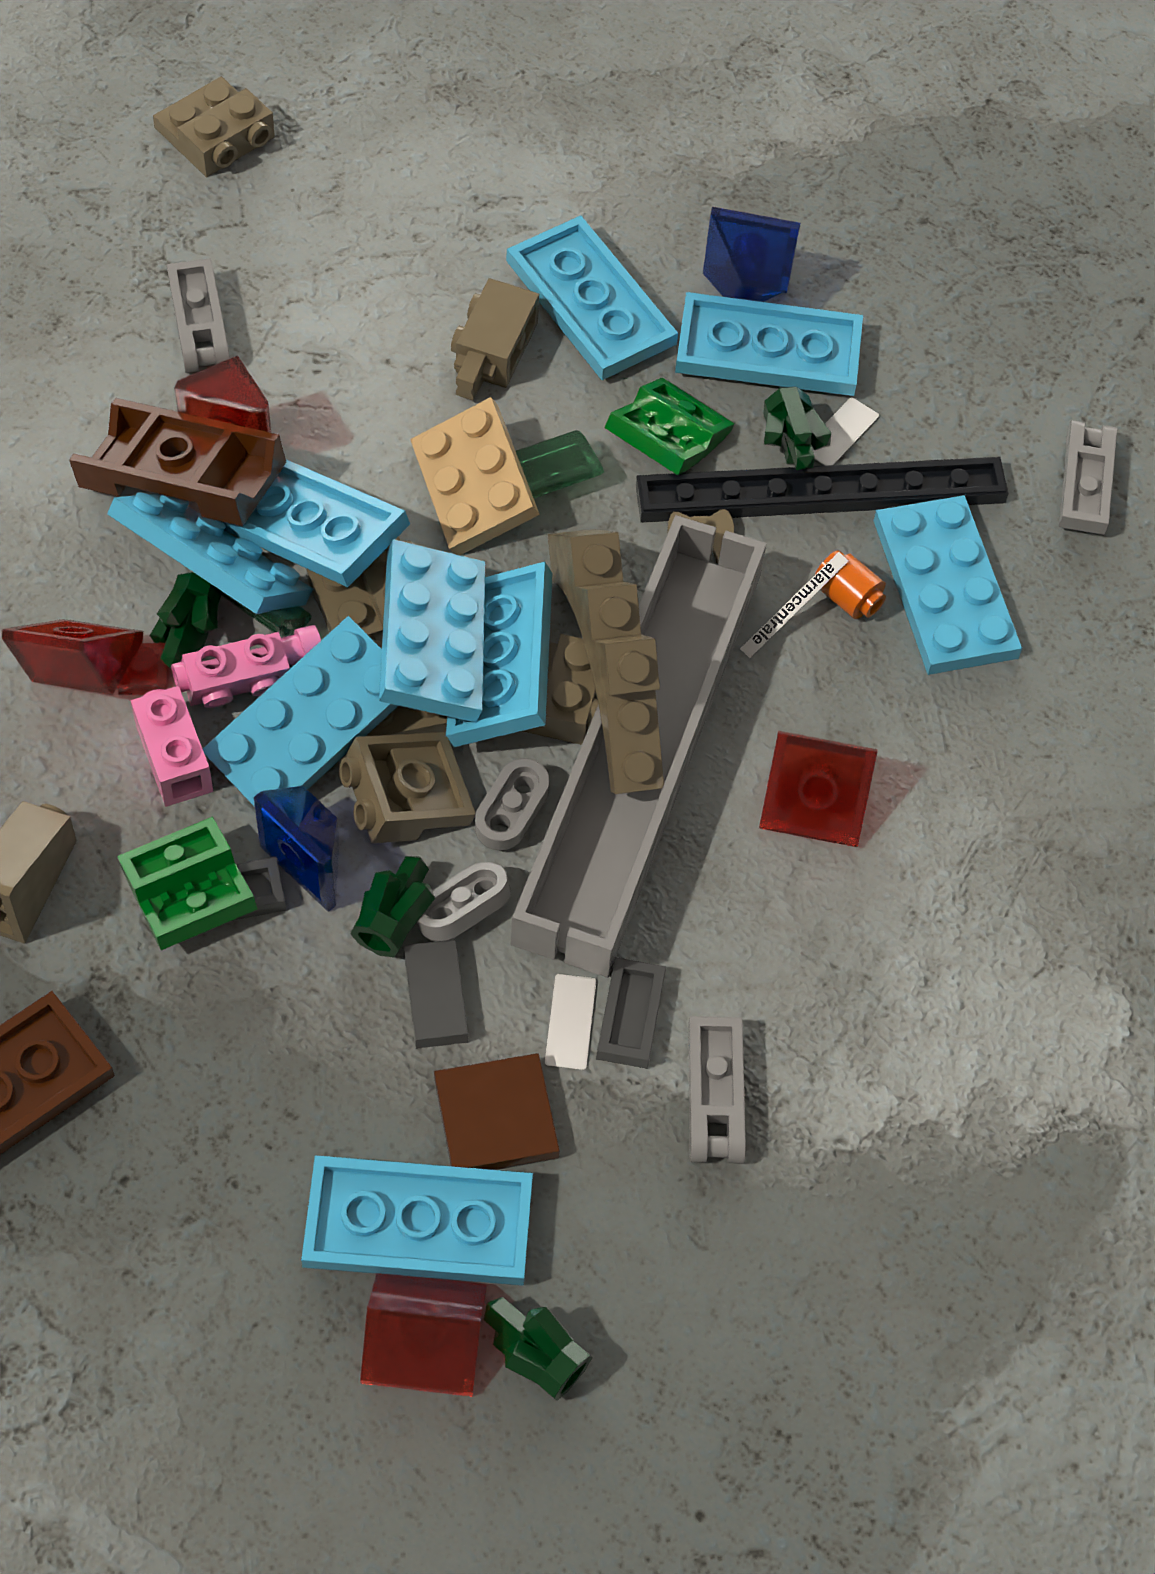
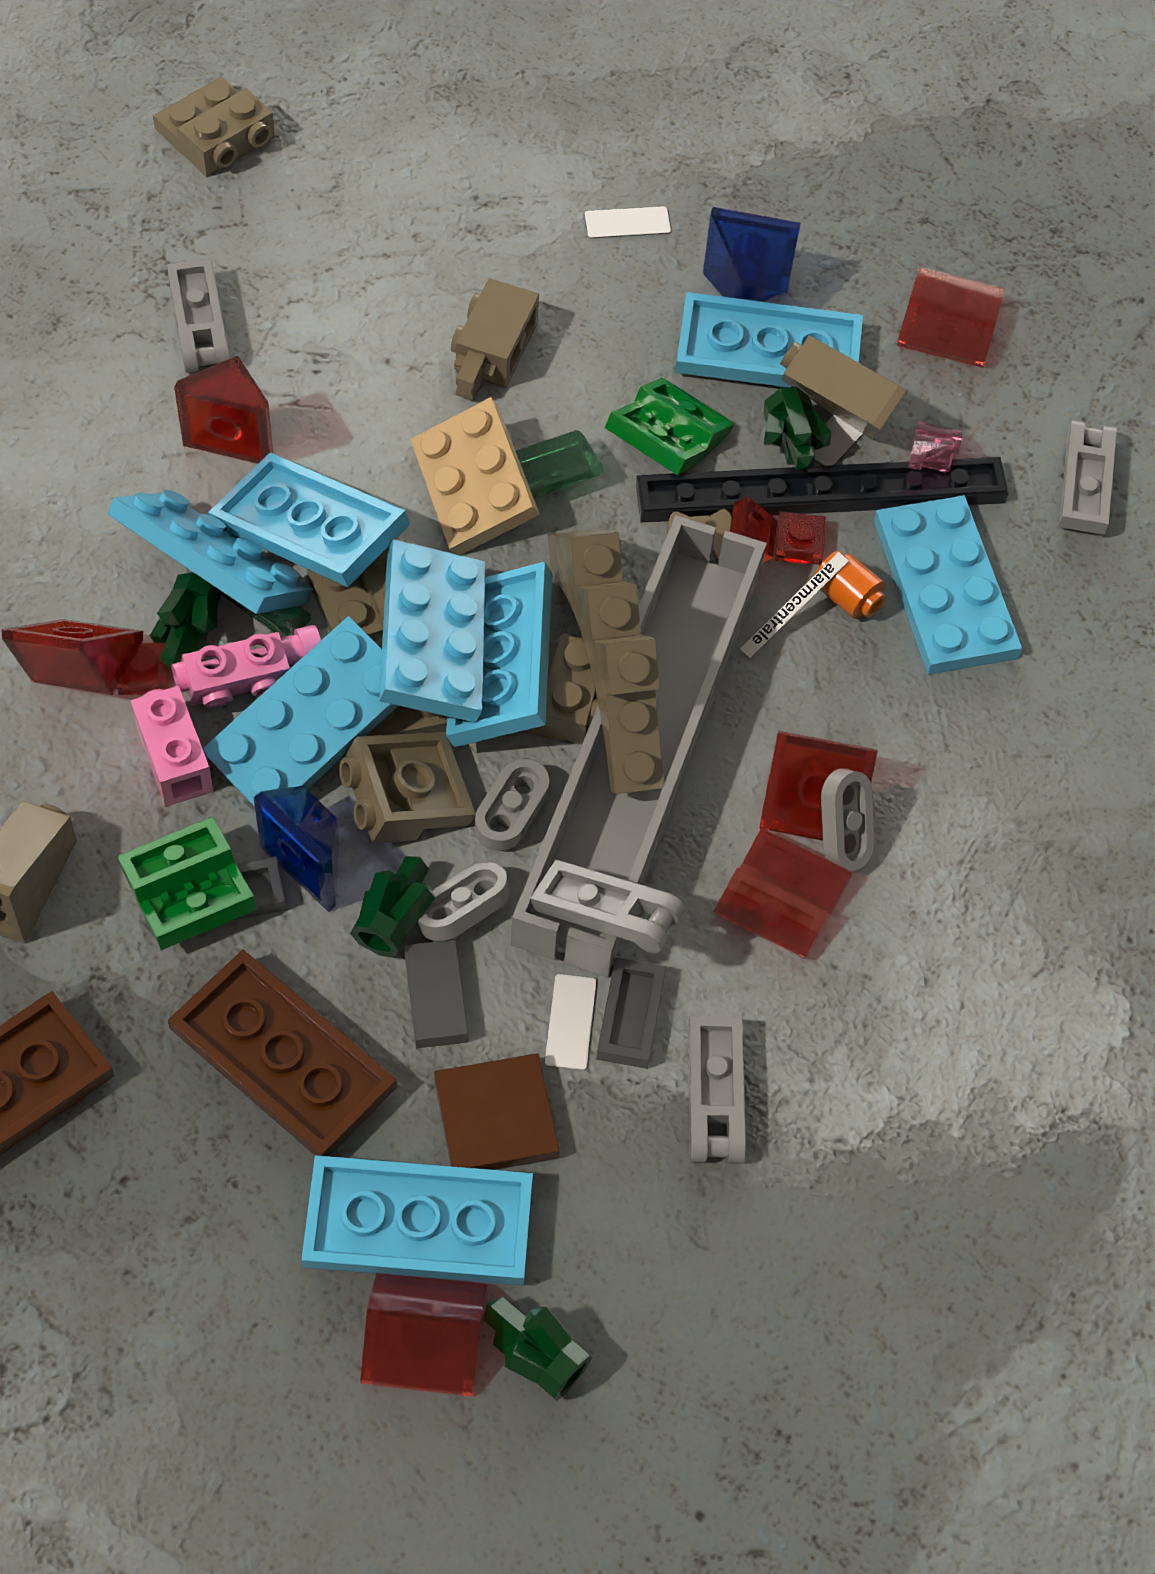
(221, 468): reddish brown piece -> none
(282, 1054): none -> reddish brown plate
(592, 297): medium azure plate -> none
(607, 904): none -> light grey plate
(627, 221): none -> white sticker
(754, 522): none -> clear red plate
(783, 893): none -> clear red slope
(800, 538): none -> clear red plate
(841, 385): none -> dark tan slope
(847, 819): none -> light grey plate
(934, 447): none -> clear pink slope
(950, 317): none -> clear red slope

